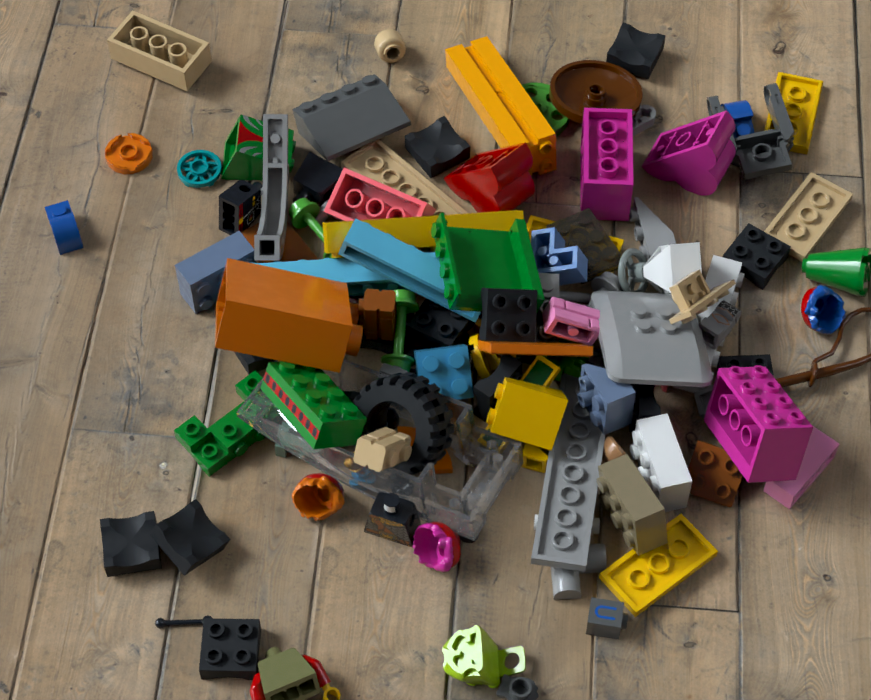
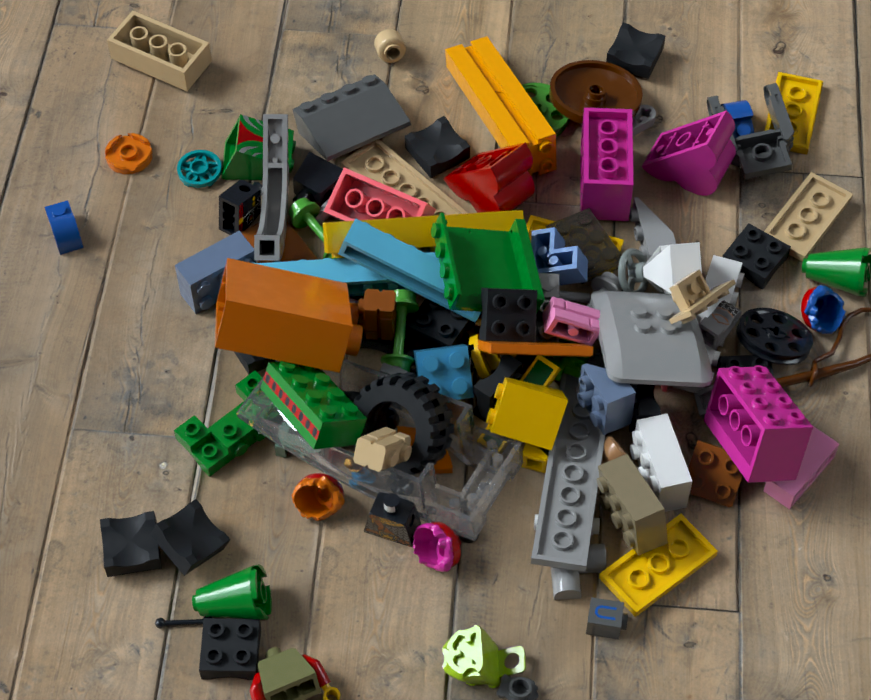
(236, 596): none -> green cone
(774, 336): none -> black wedge

